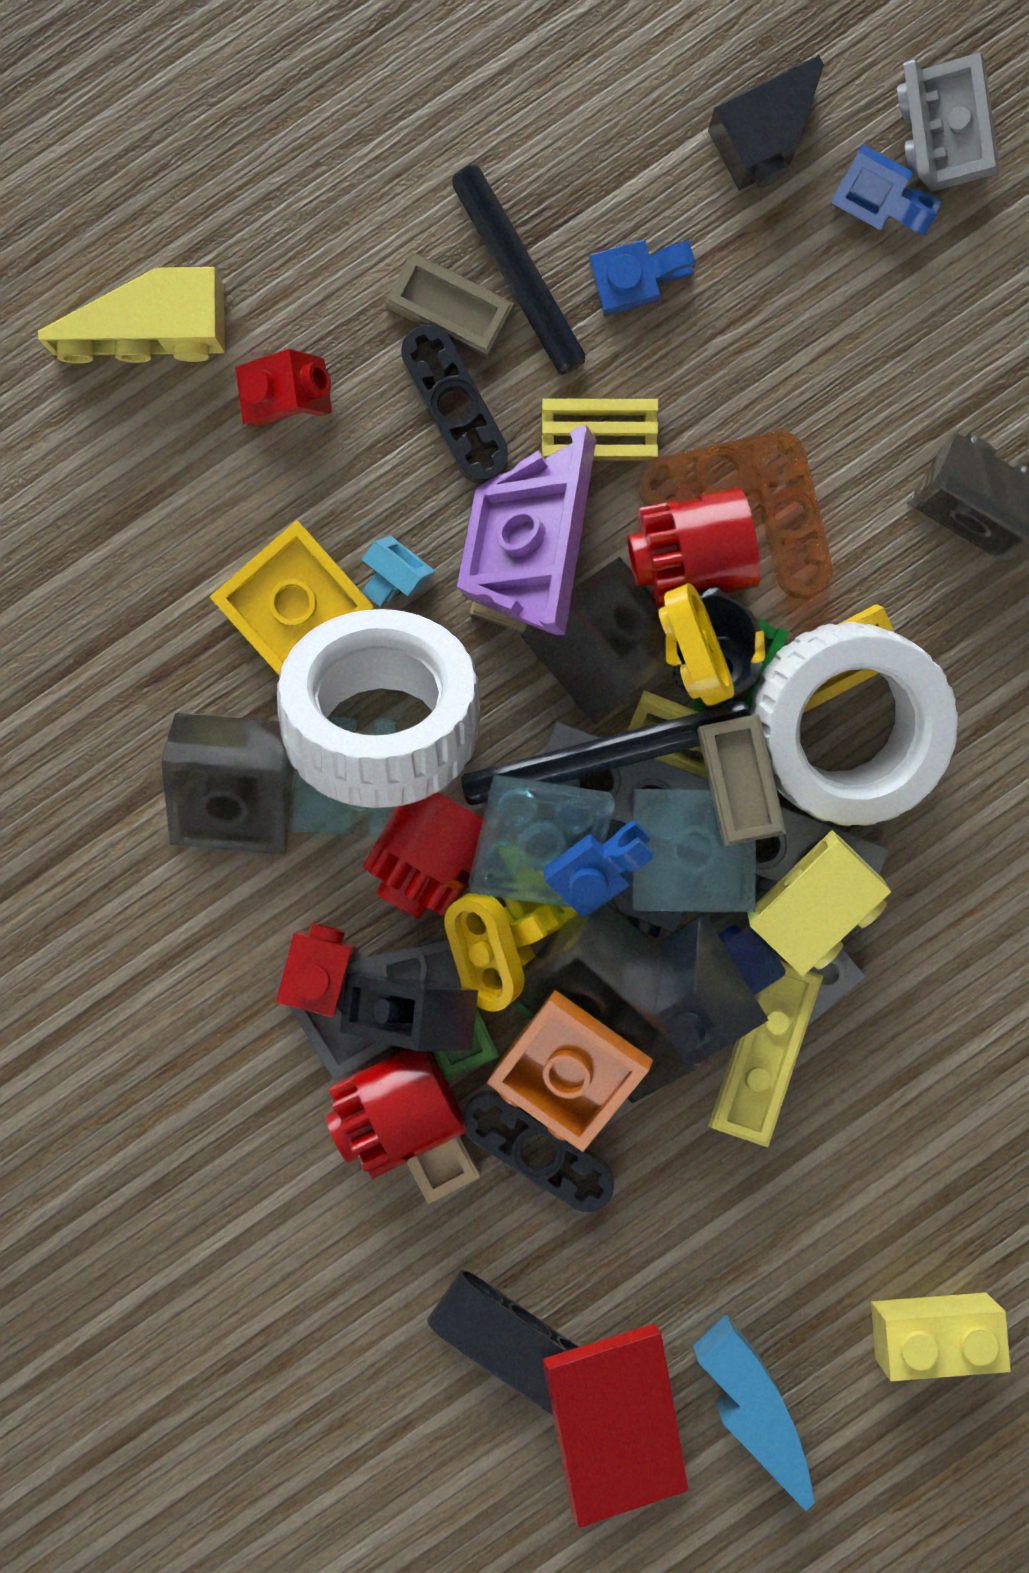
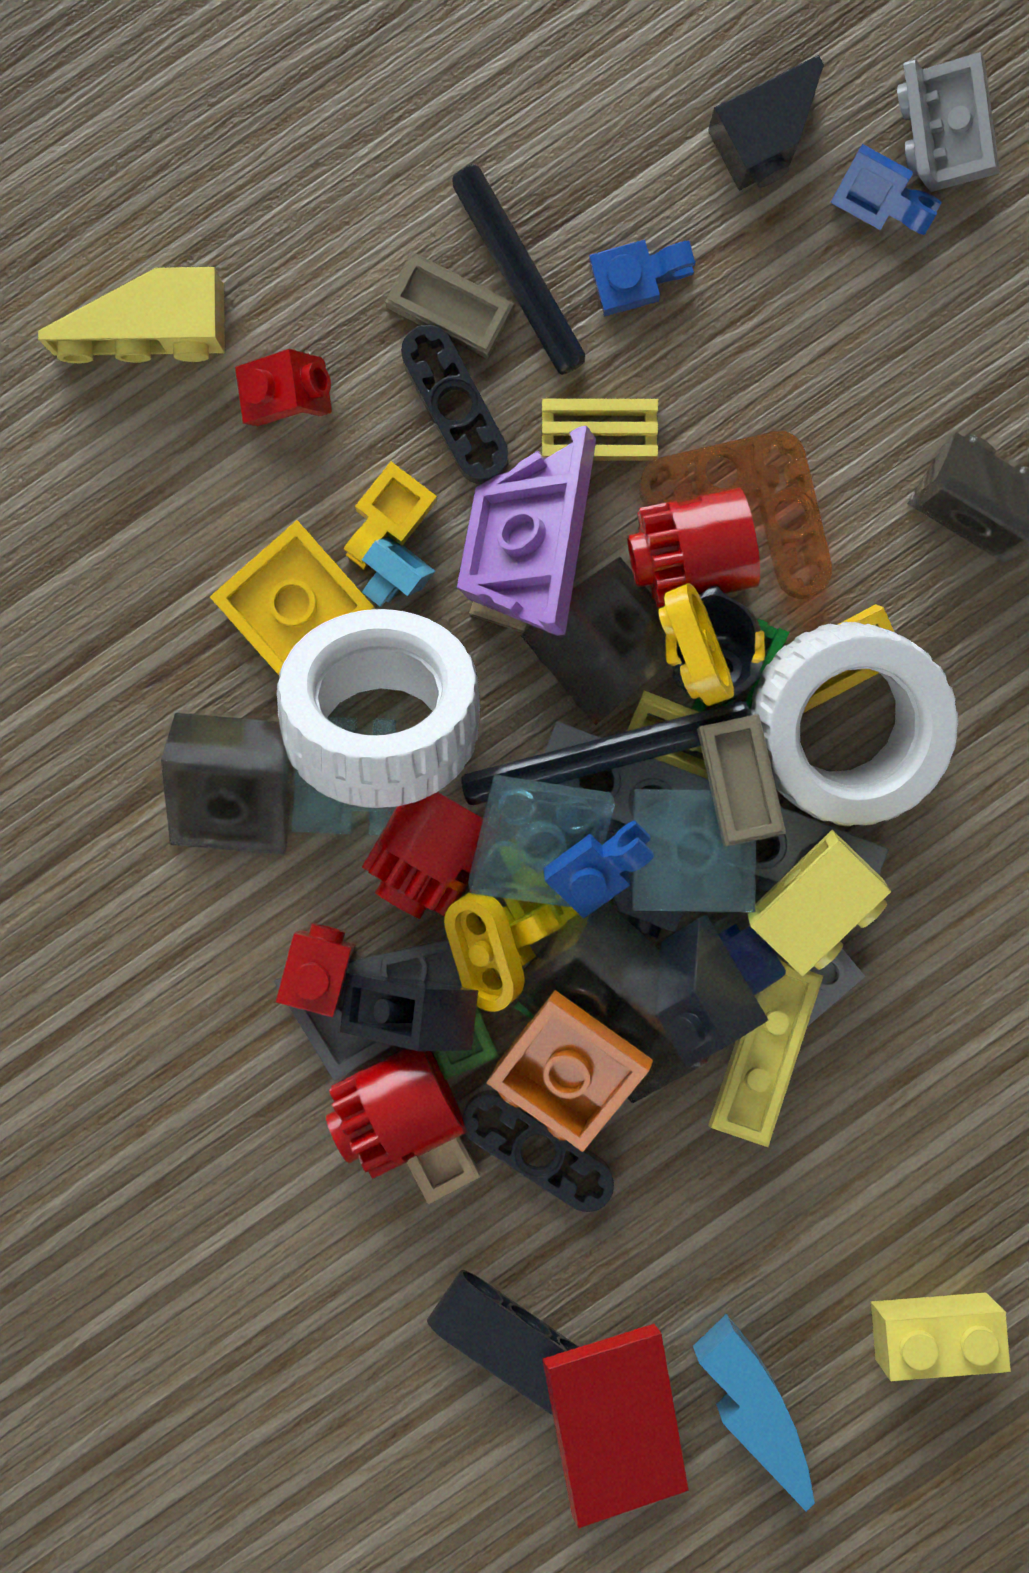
(392, 509): none -> yellow plate

